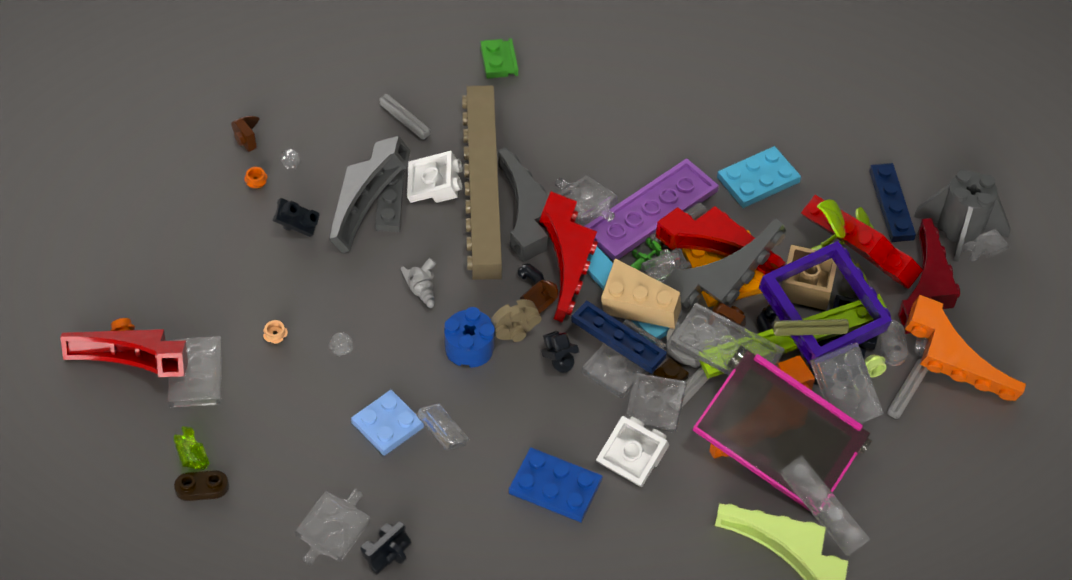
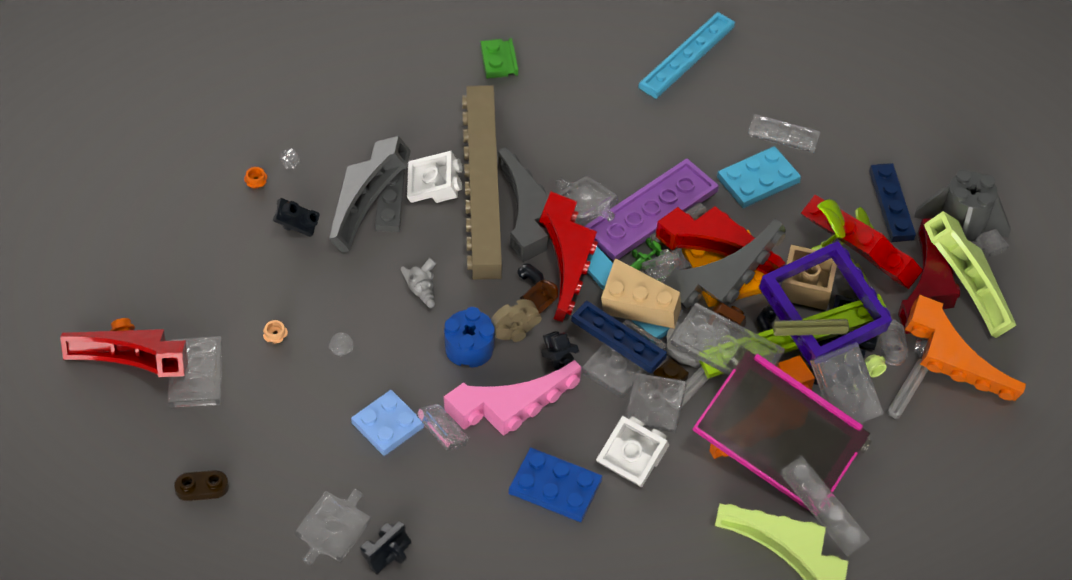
(190, 452): clear neon green plate -> none
(243, 131): reddish brown plate -> none
(405, 116): light grey axle -> none
(509, 404): none -> bright pink arch
(686, 55): none -> medium azure tile
(783, 133): none -> clear plate
(973, 271): none -> yellowish green arch

